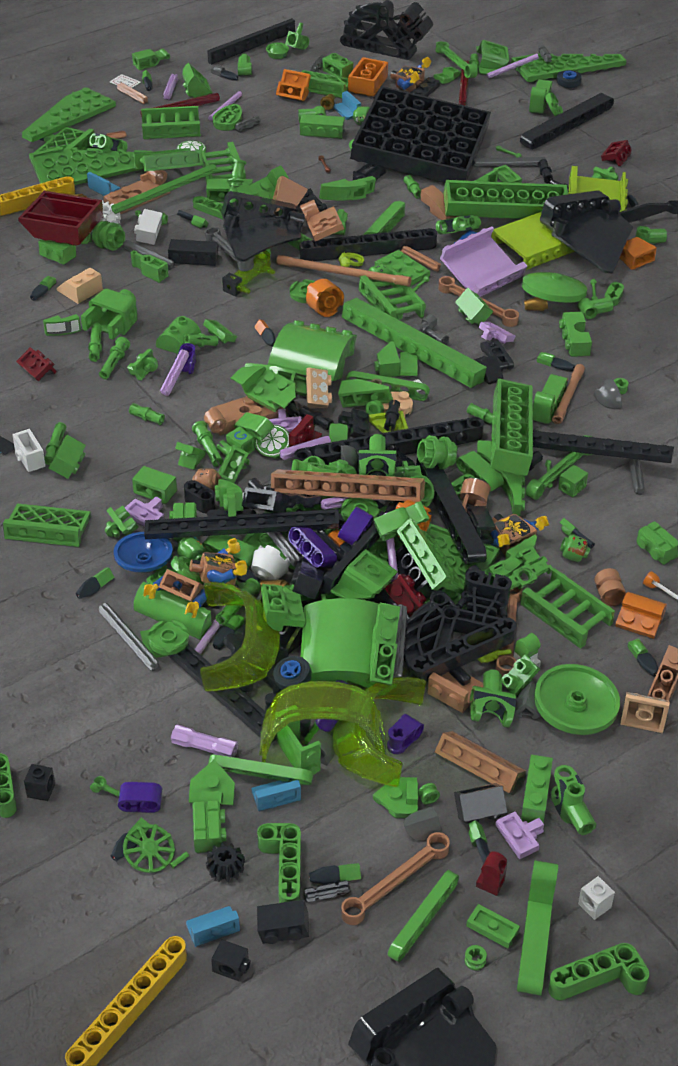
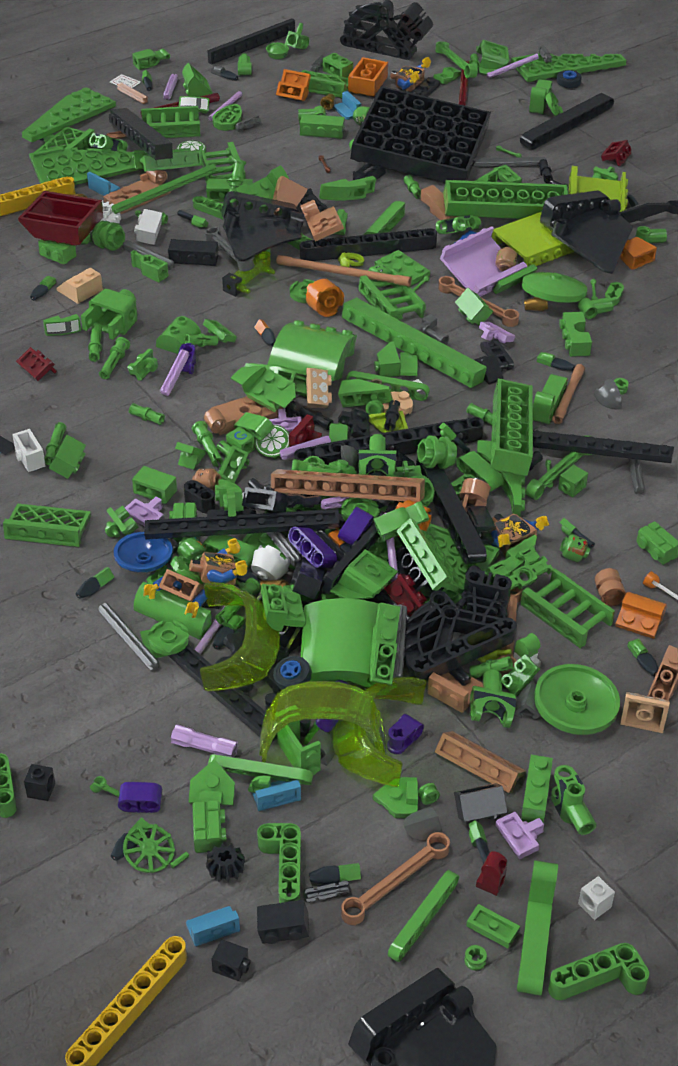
(141, 133): none -> black brick
(201, 102): none -> slope
(259, 783): none -> bright green tile
(426, 261): nougat axle -> none
(447, 432): none -> piece
(500, 665): none -> bright green pin
(505, 258): none -> medium nougat head
(513, 279): none -> bright green tile

